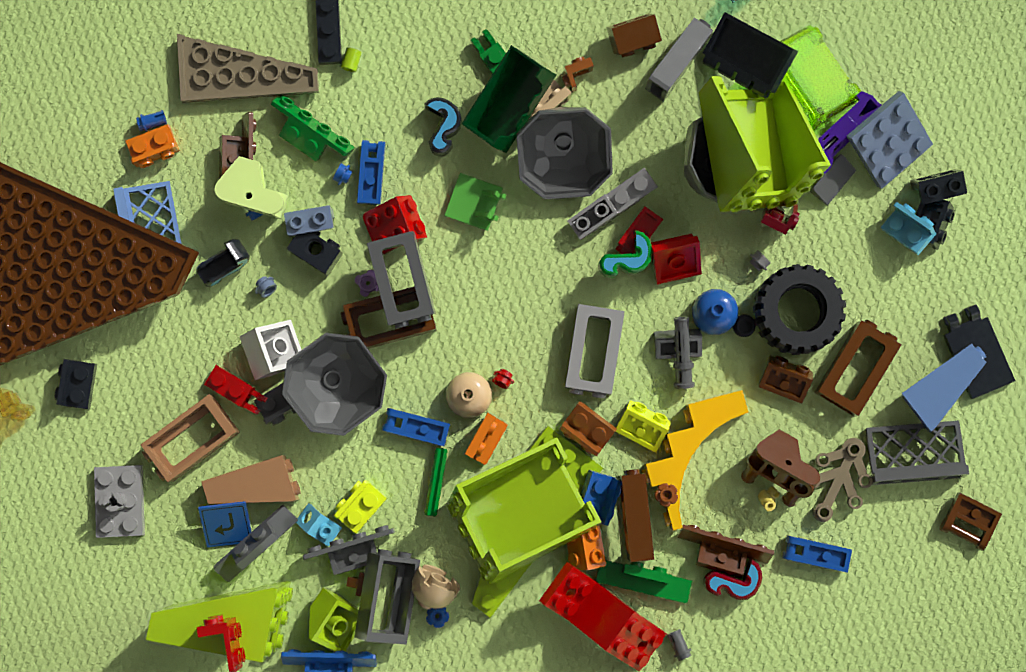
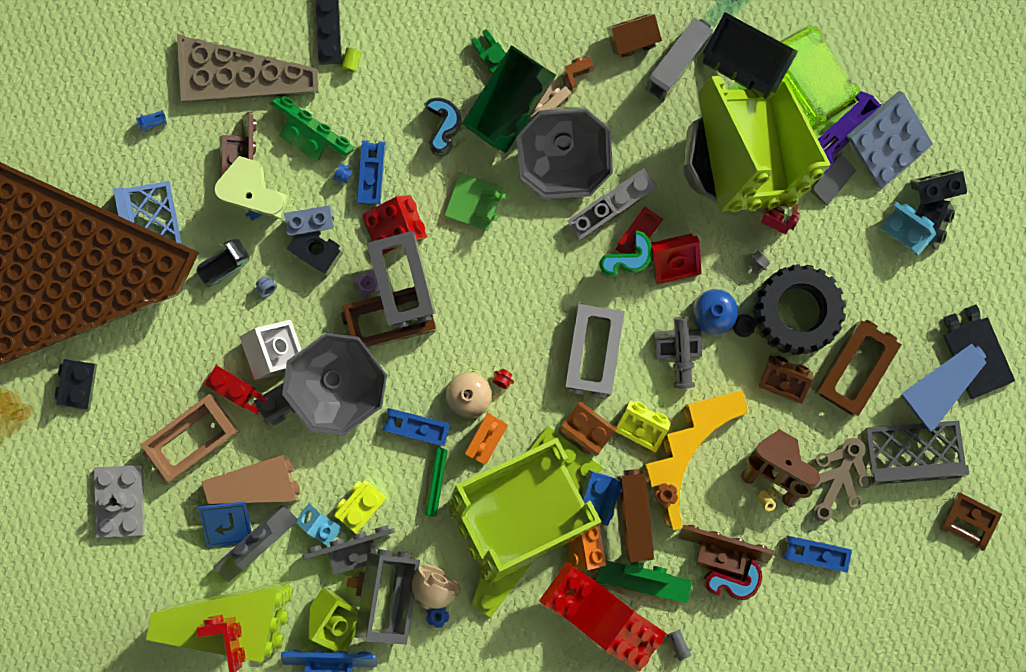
(152, 146): orange bracket -> none

